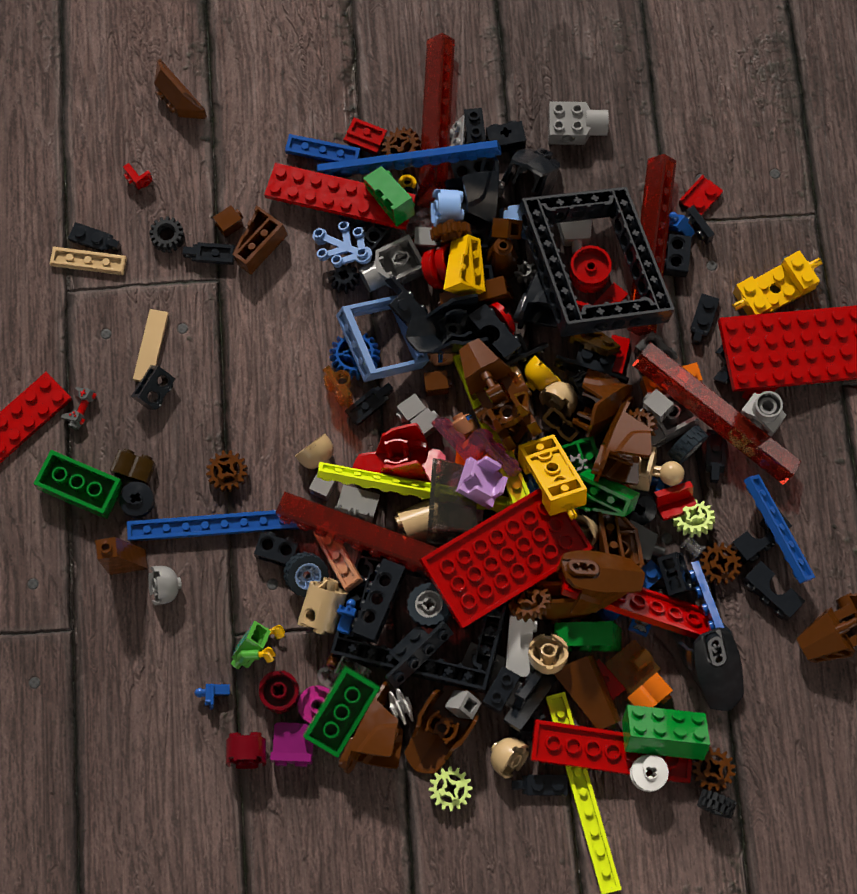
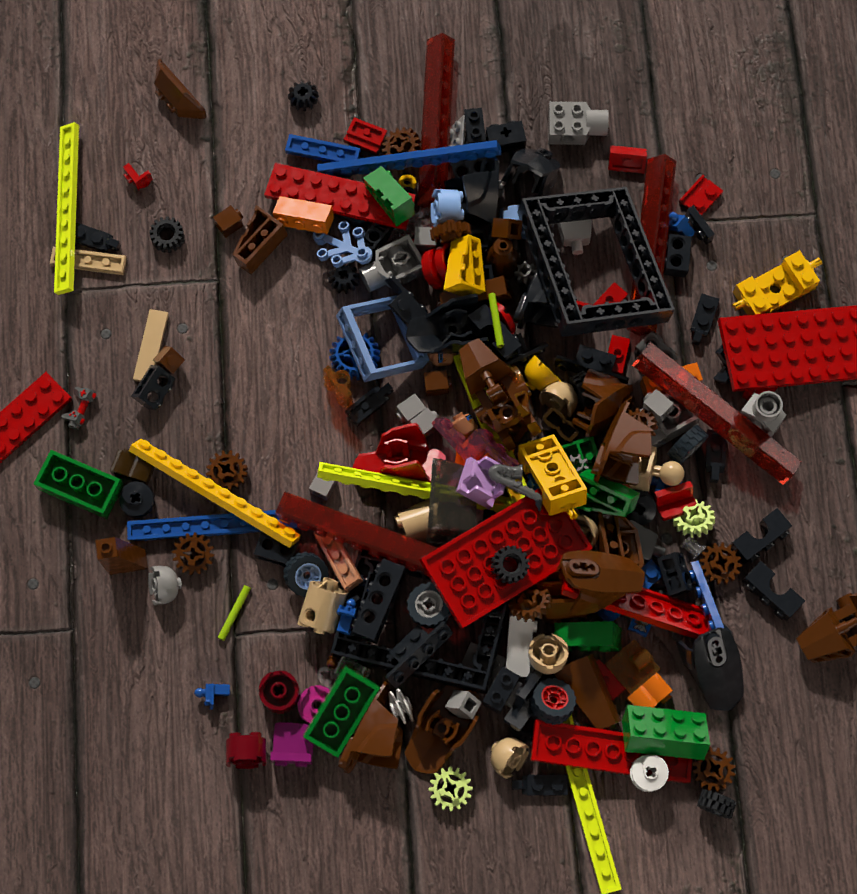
(66, 209): none -> neon yellow plate
(168, 359): none -> reddish brown brick
(193, 562): none -> reddish brown gear
(210, 253): black hinge -> none
(215, 493): none -> yellow plate
(234, 612): none -> lime bar
(252, 645): bright green torso -> none
(296, 98): none -> black gear
(304, 215): none -> brick
(318, 451): tan cylinder -> none
(357, 503): light grey hinge -> none
(496, 320): none -> lime bar
(506, 476): none -> dark grey piece
(518, 556): none -> black tyre
(549, 691): none -> black wheel
(590, 269): red wheel -> none
(597, 342): dark brown wing -> none
(627, 159): none -> red panel
(779, 528): blue plate -> none

